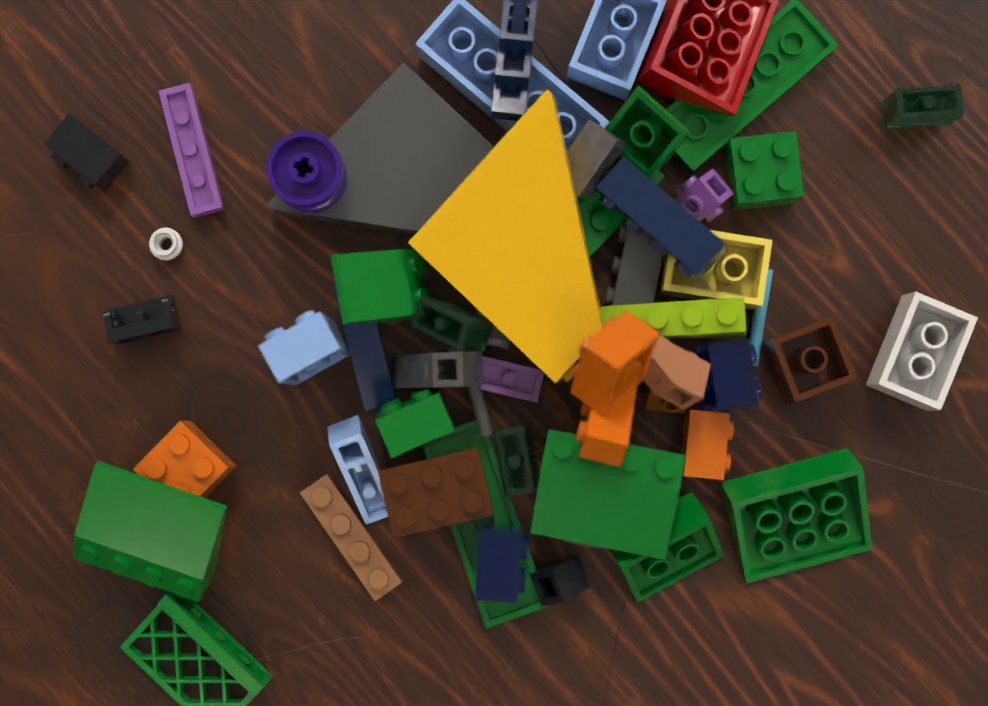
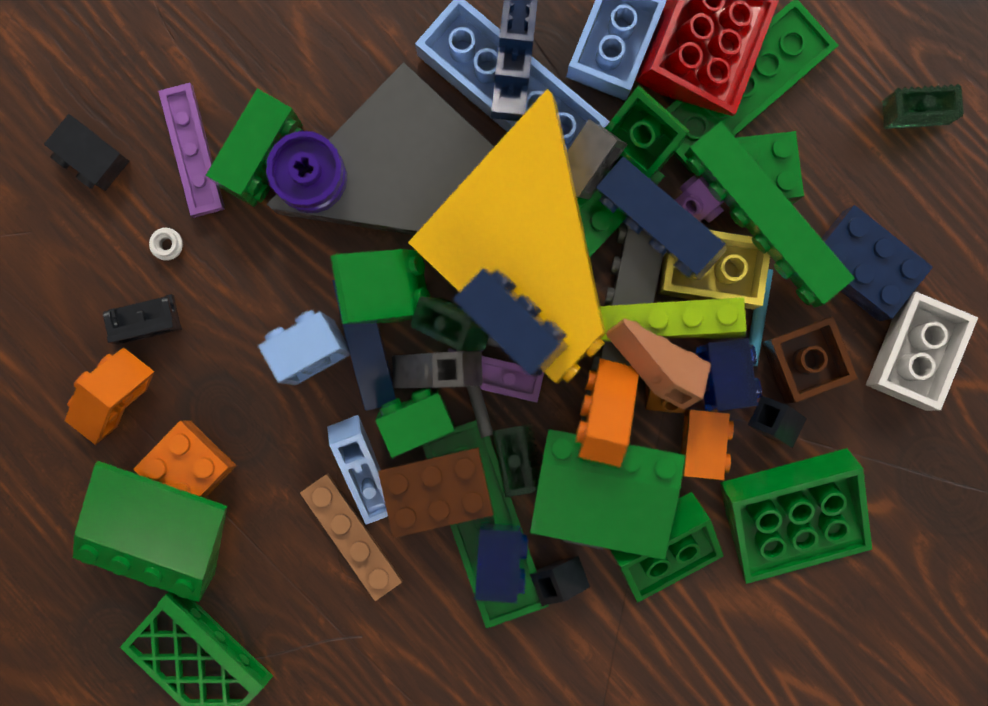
(106, 393): none -> orange brick
(243, 158): none -> green brick
(512, 321): none -> dark blue brick
(613, 362): orange brick -> none
(768, 216): none -> green brick
(777, 421): none -> black brick
(881, 264): none -> dark blue brick

